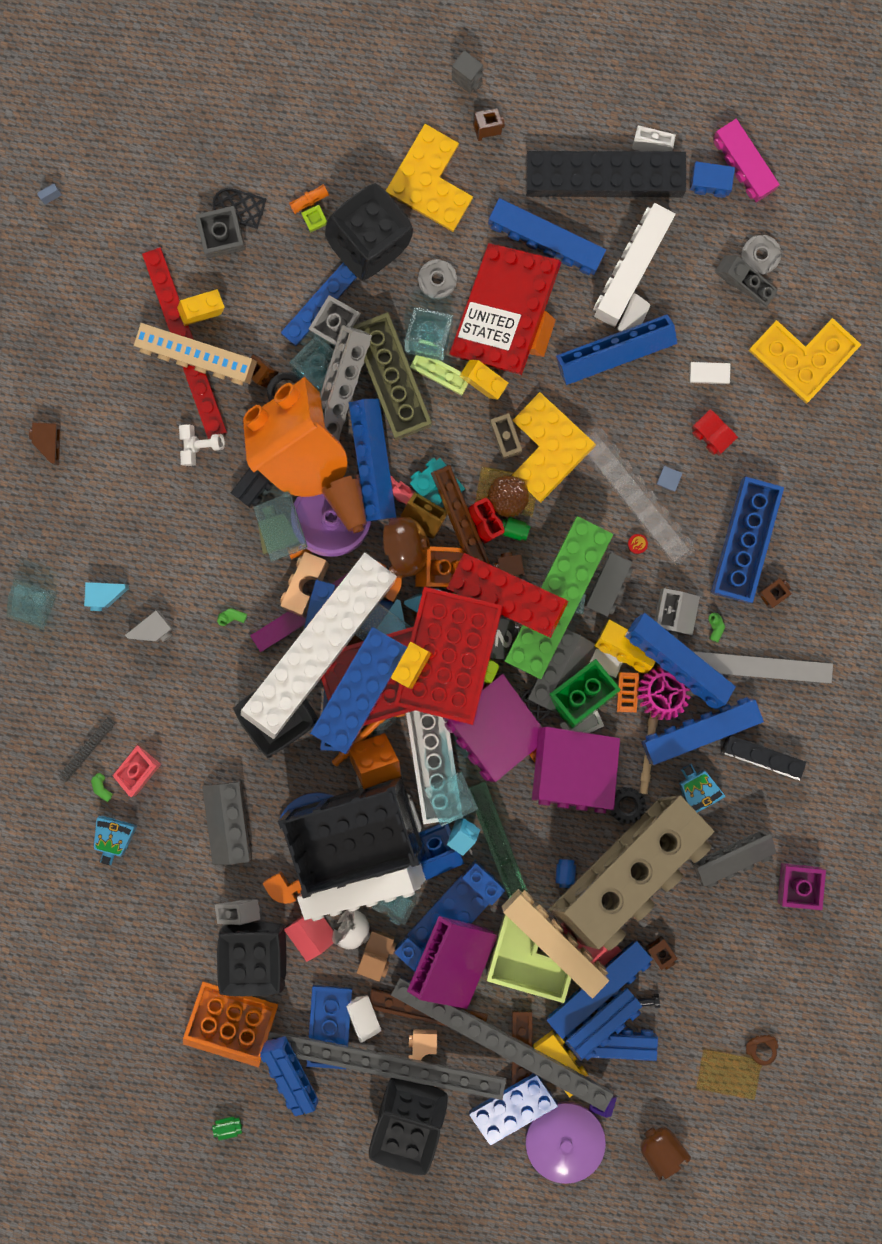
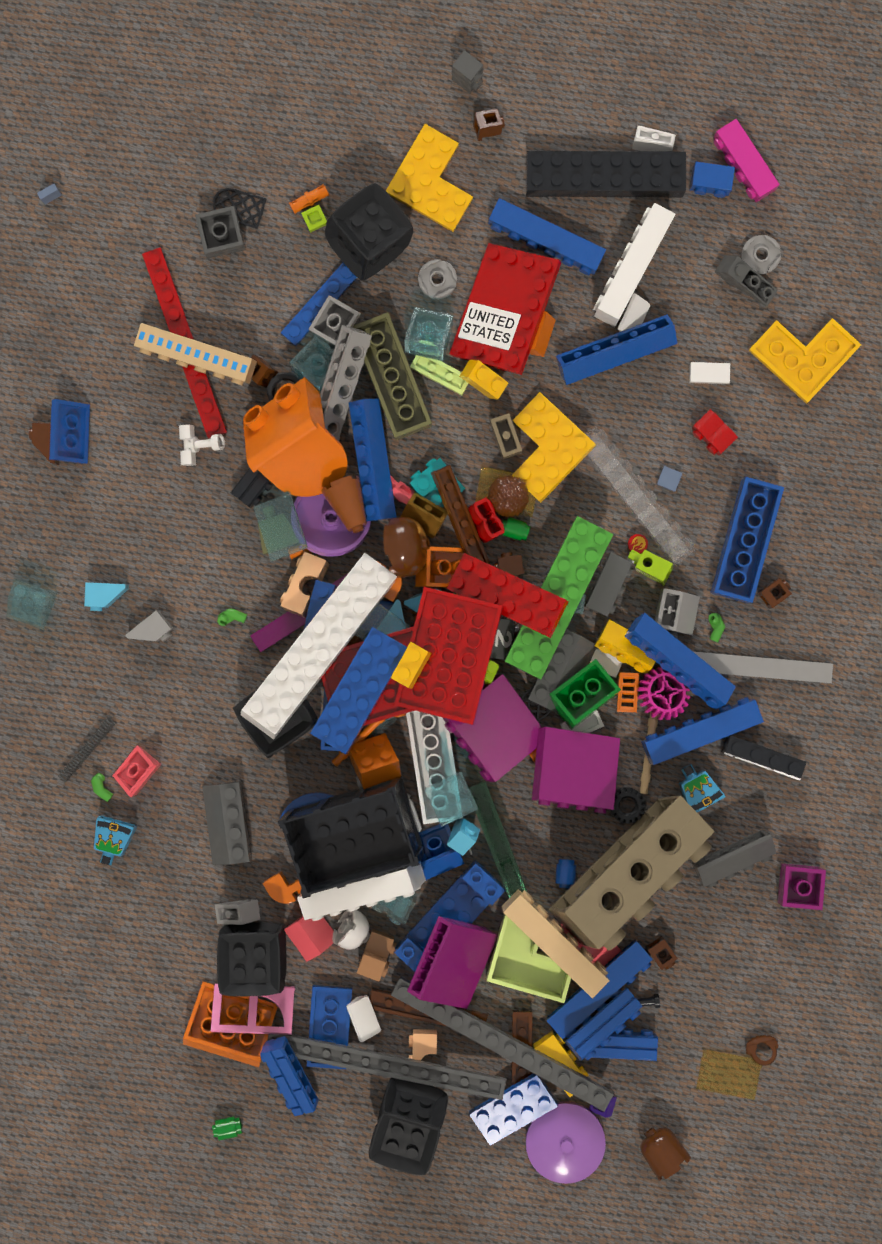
(69, 431): none -> blue plate
(200, 307): yellow brick -> none
(283, 1000): none -> bright pink window
(658, 571): none -> lime torso

